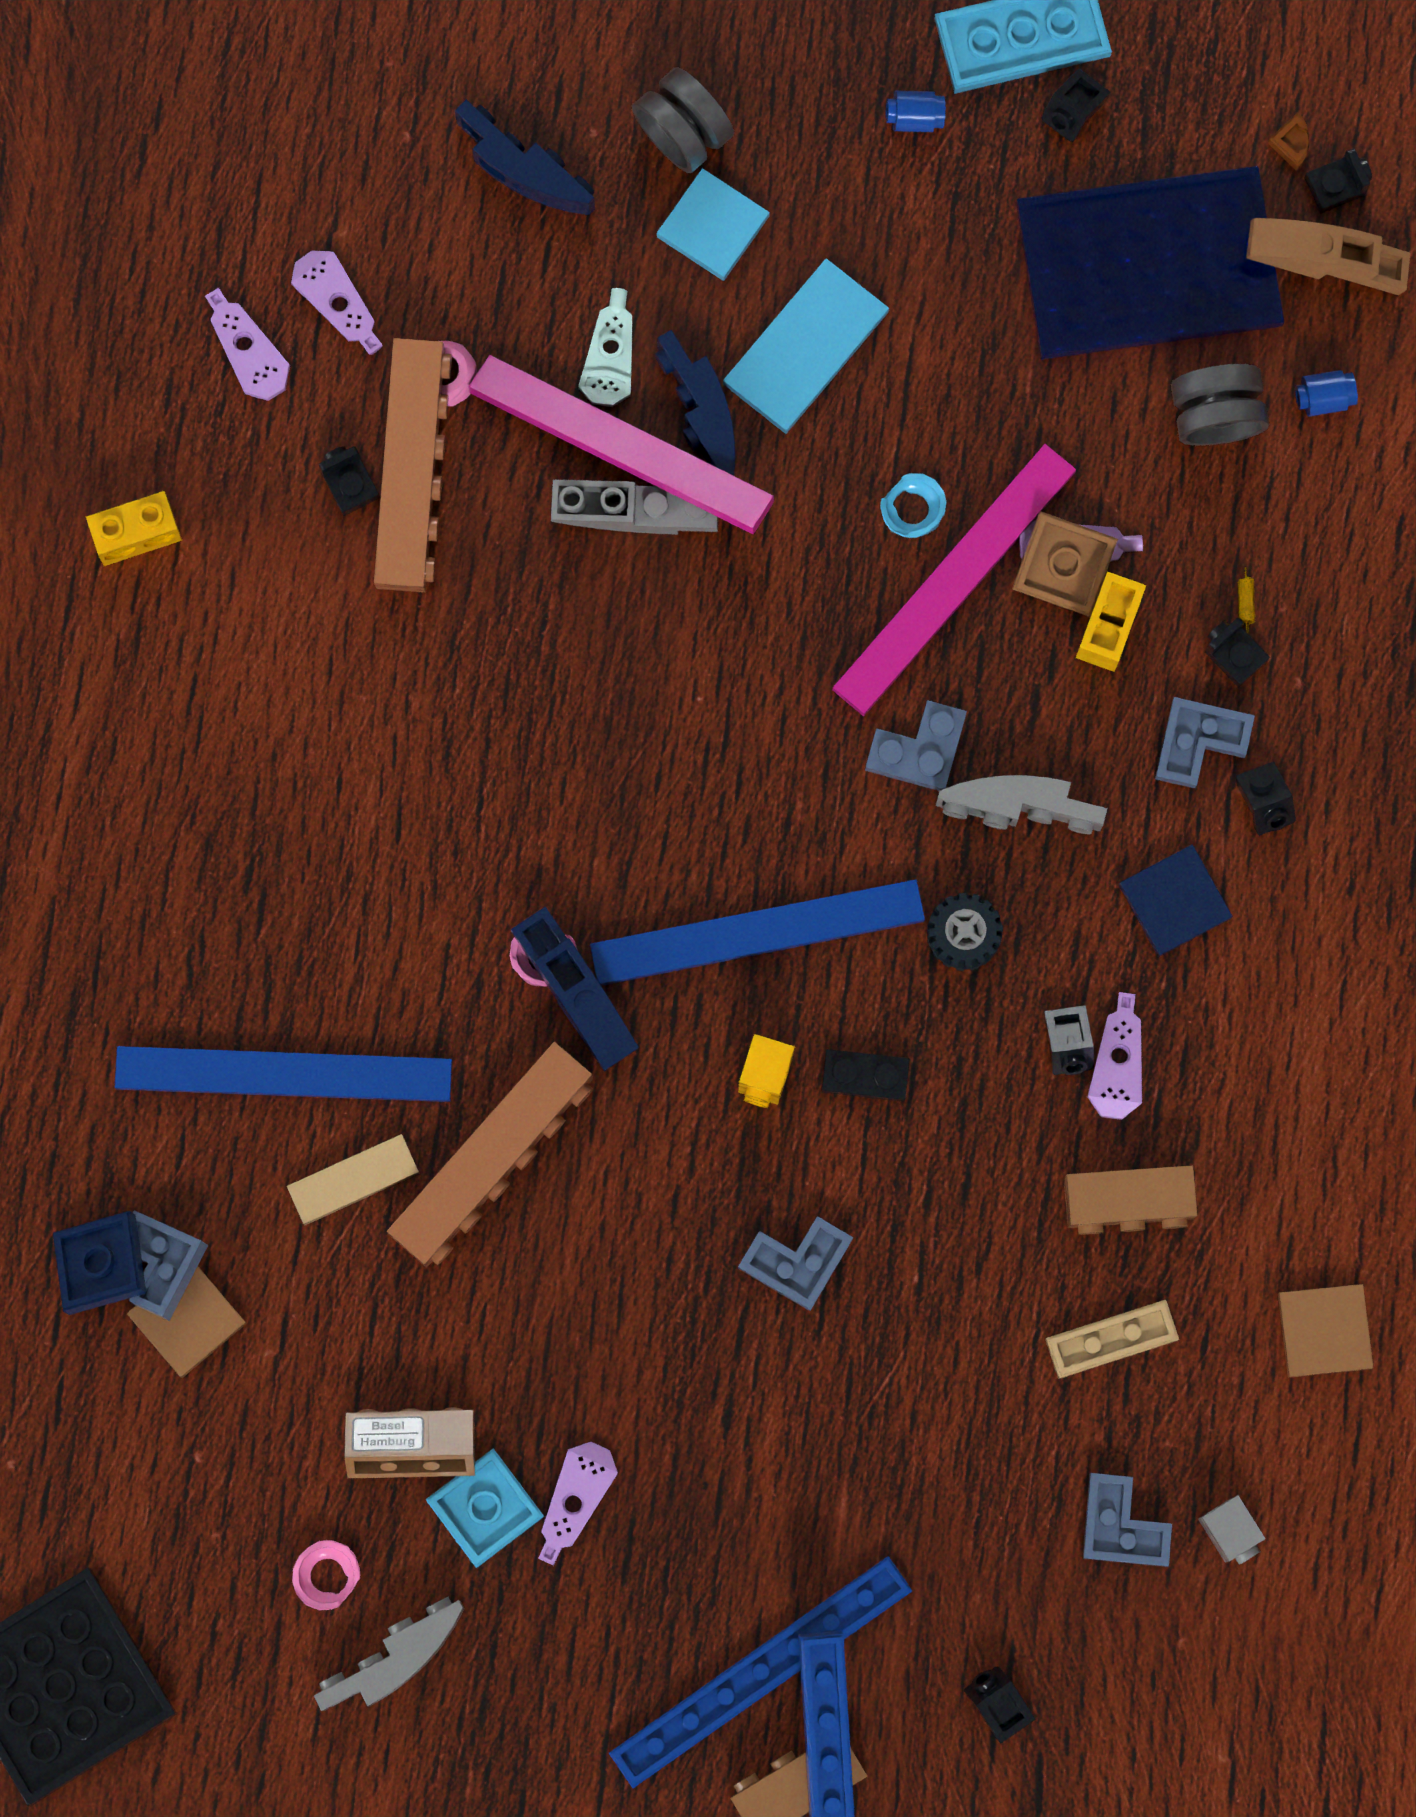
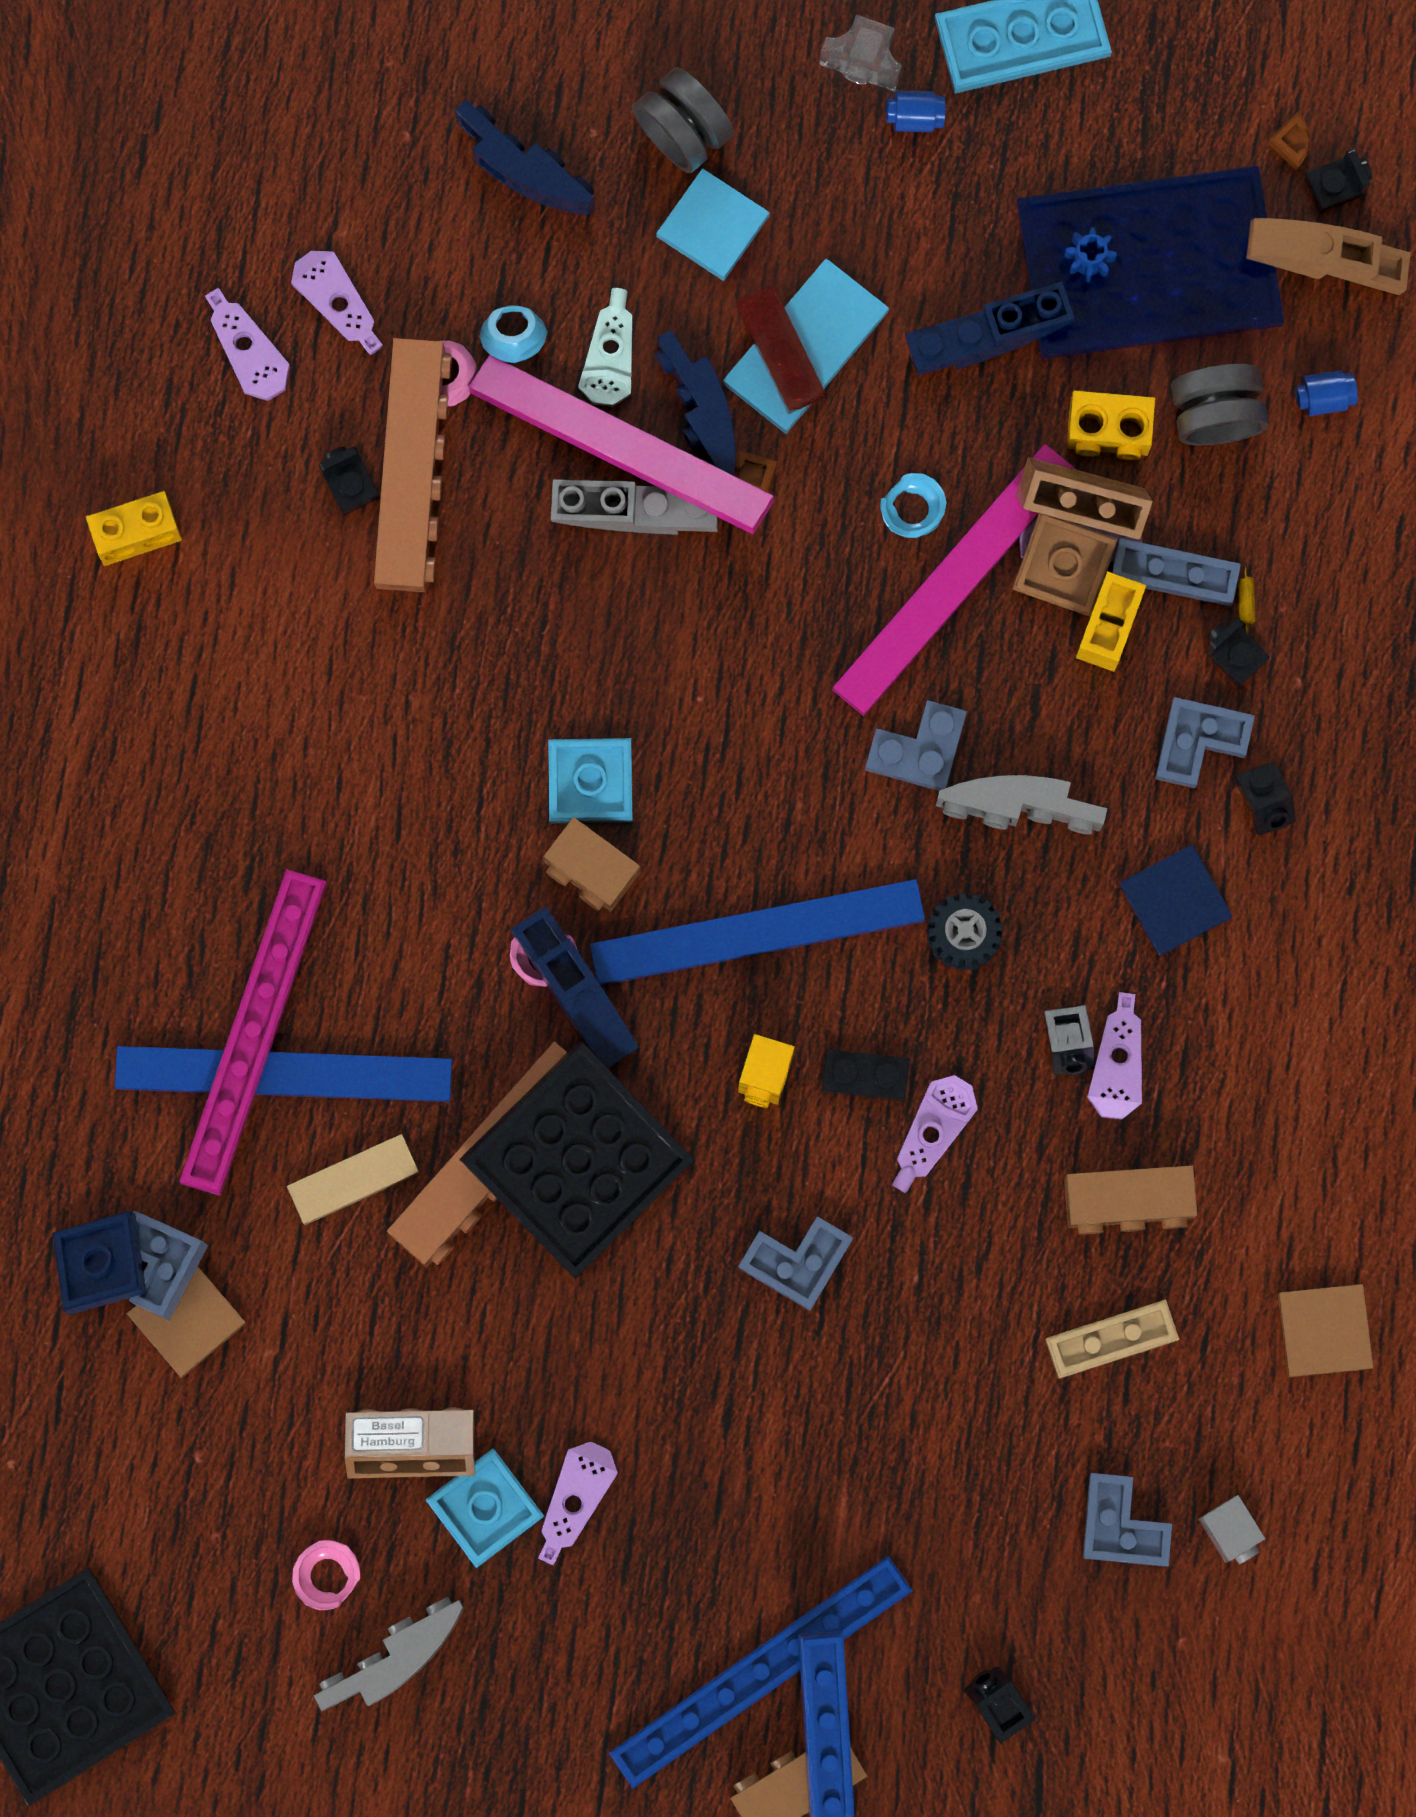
(253, 1032): none -> dark pink tile
(517, 347): none -> medium azure piece
(576, 1159): none -> black plate
(590, 780): none -> medium azure tile
(591, 866): none -> medium nougat brick
(755, 469): none -> dark orange tile
(780, 349): none -> clear red plate
(863, 54): none -> clear brick
(940, 1116): none -> lavender piece
(991, 332): none -> dark blue slope
(1074, 104): black bracket -> none
(1084, 498): none -> medium nougat brick
(1101, 252): none -> blue gear
(1110, 413): none -> yellow brick
(1177, 572): none -> sand blue plate

